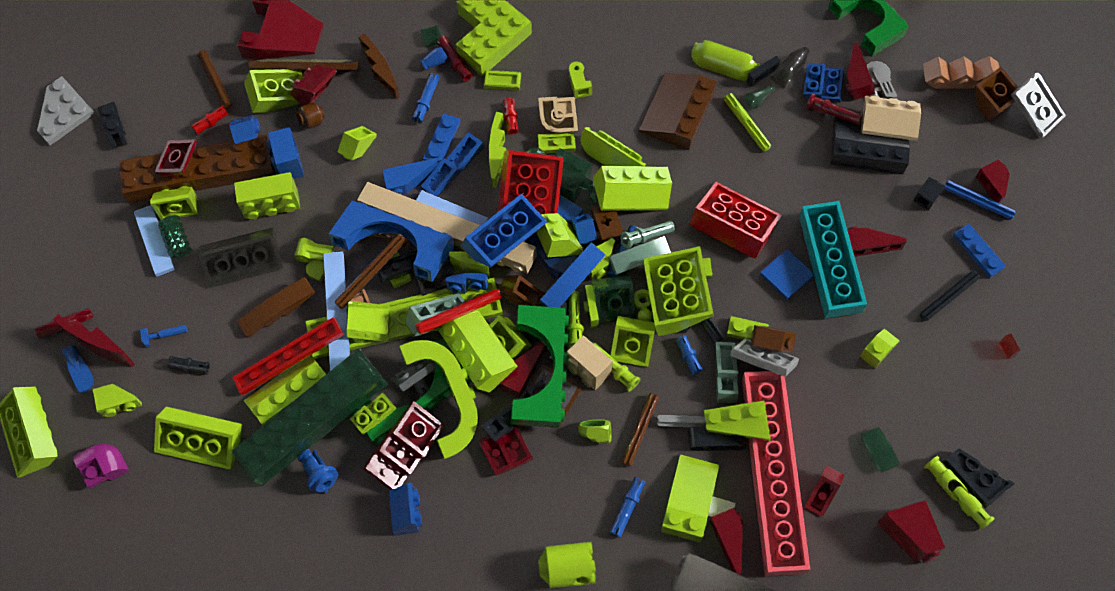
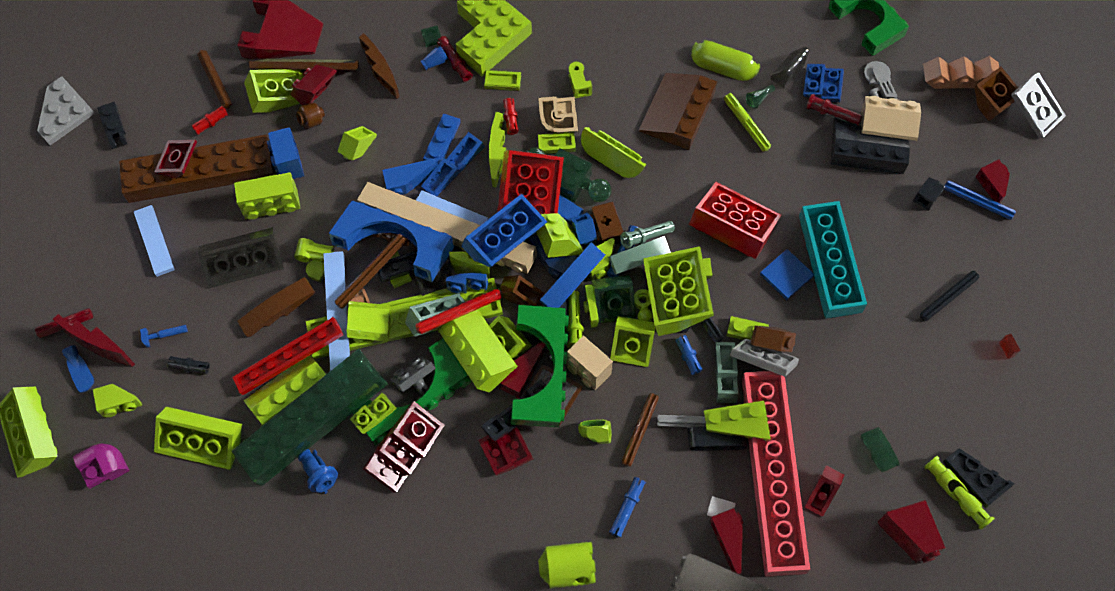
(174, 237): clear green piece -> none
(175, 202): lime slope -> none
(244, 128): blue arch -> none
(404, 510): blue slope -> none
(422, 104): blue pin -> none
(462, 394): lime arch -> none
(621, 372): lime pin -> none
(633, 187): lime slope -> none
(690, 498): lime slope -> none
(763, 71): black tile -> none
(858, 76): dark red slope -> none
(871, 241): dark red slope -> none
(879, 348): lime slope -> none
(979, 250): blue plate -> none

